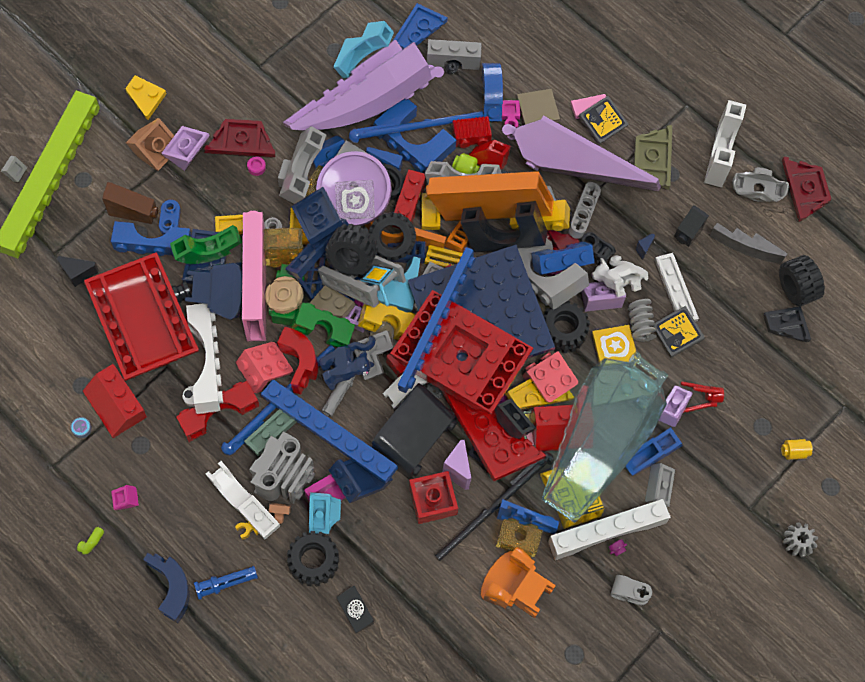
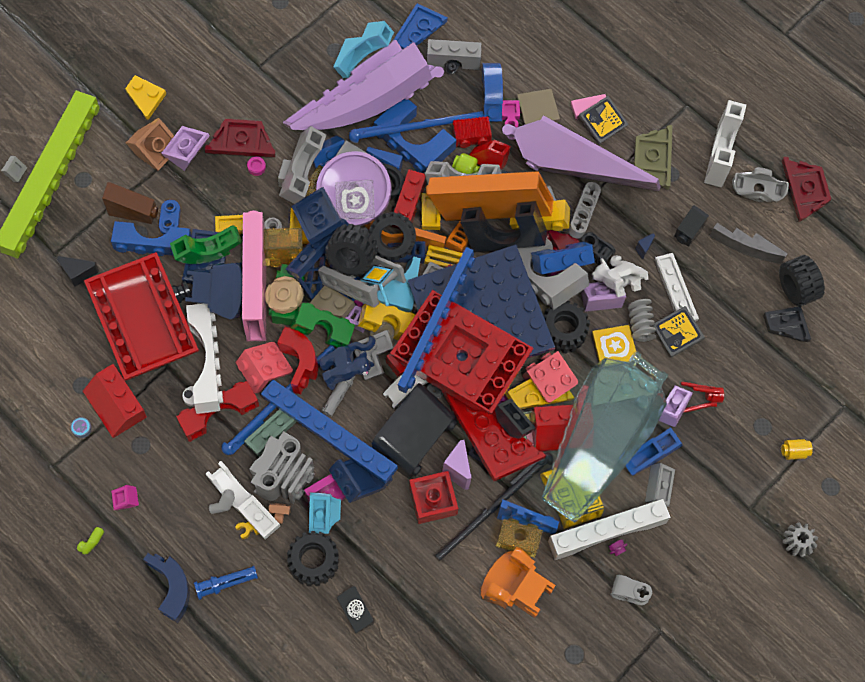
(224, 504): none -> light grey arm

